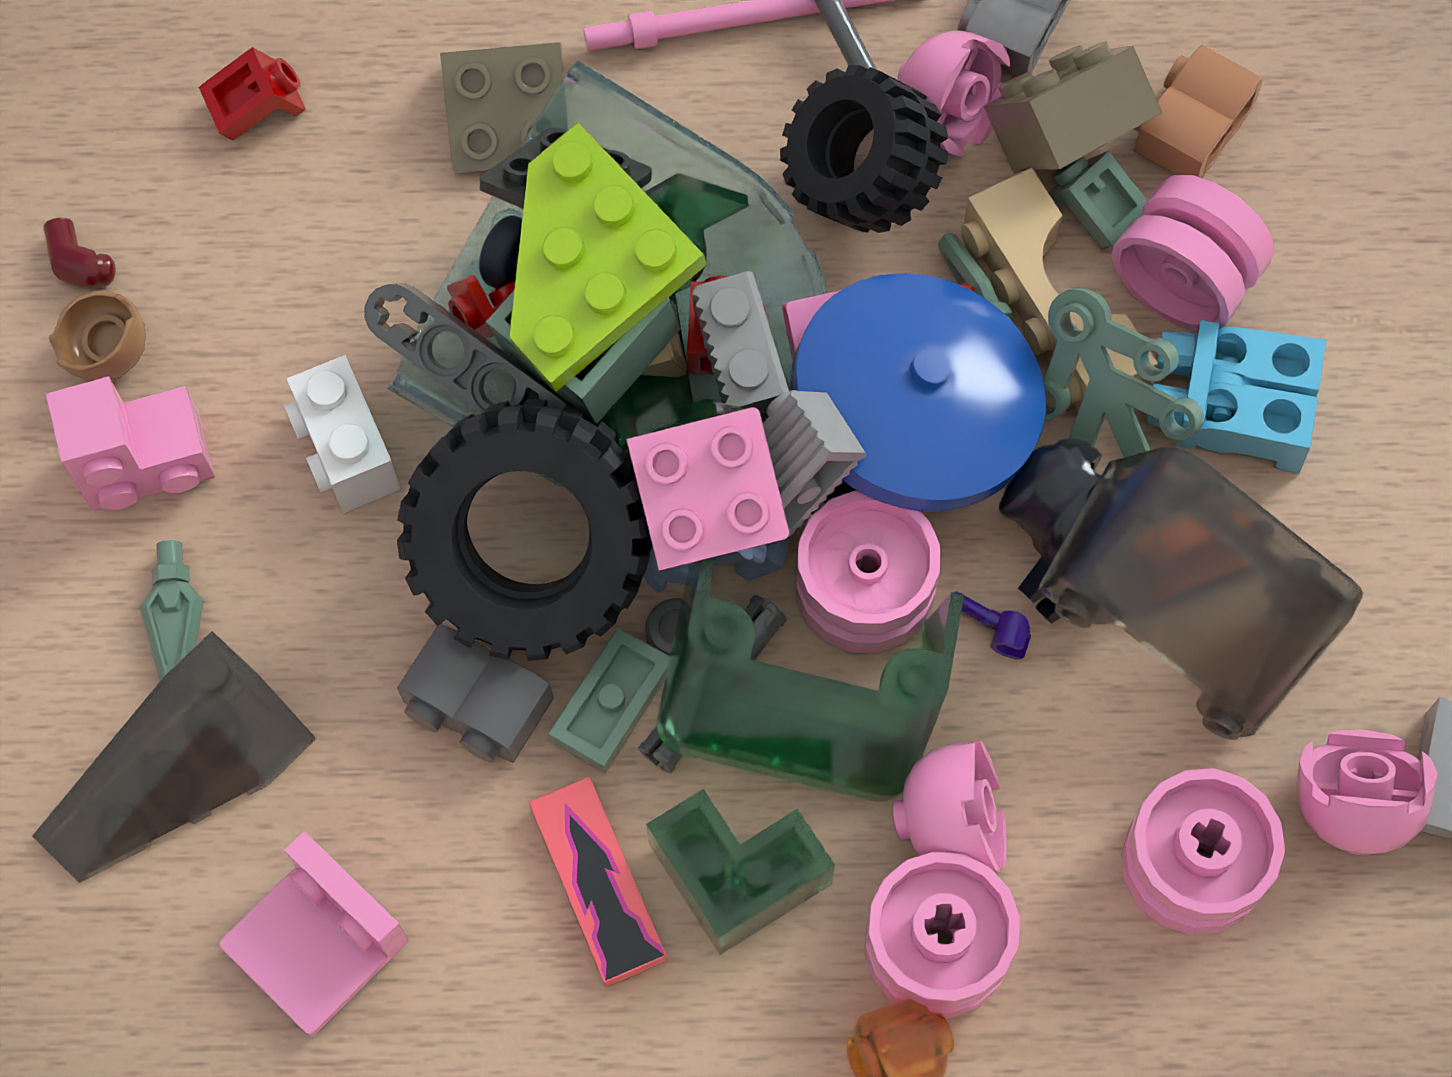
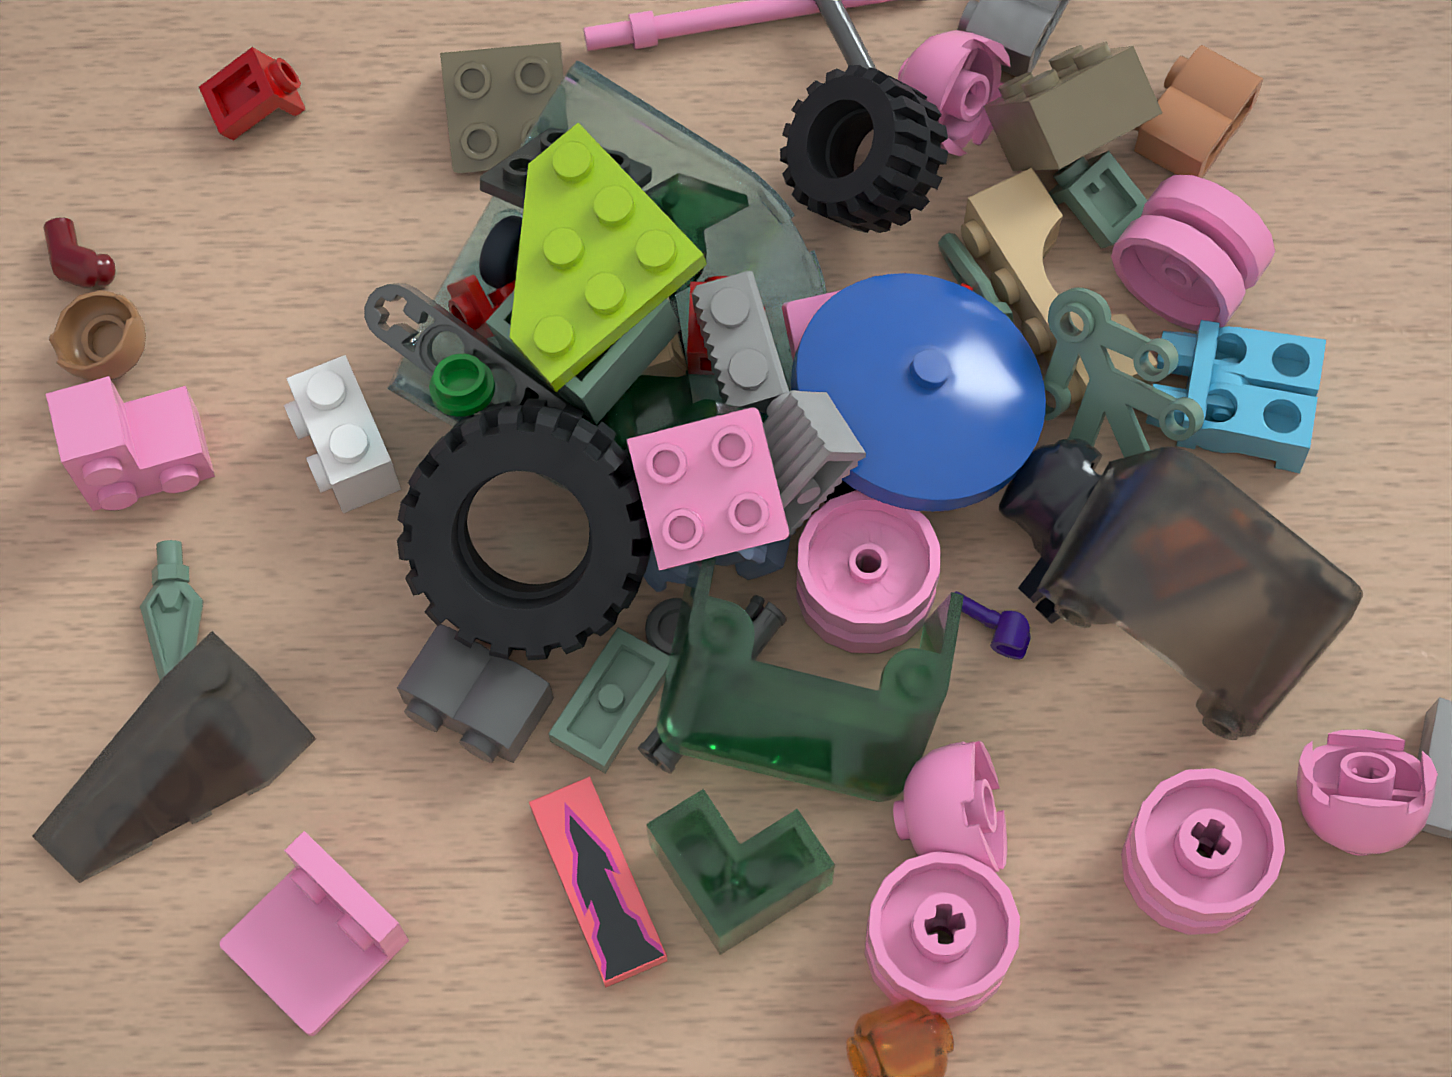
(461, 385): none -> green plate

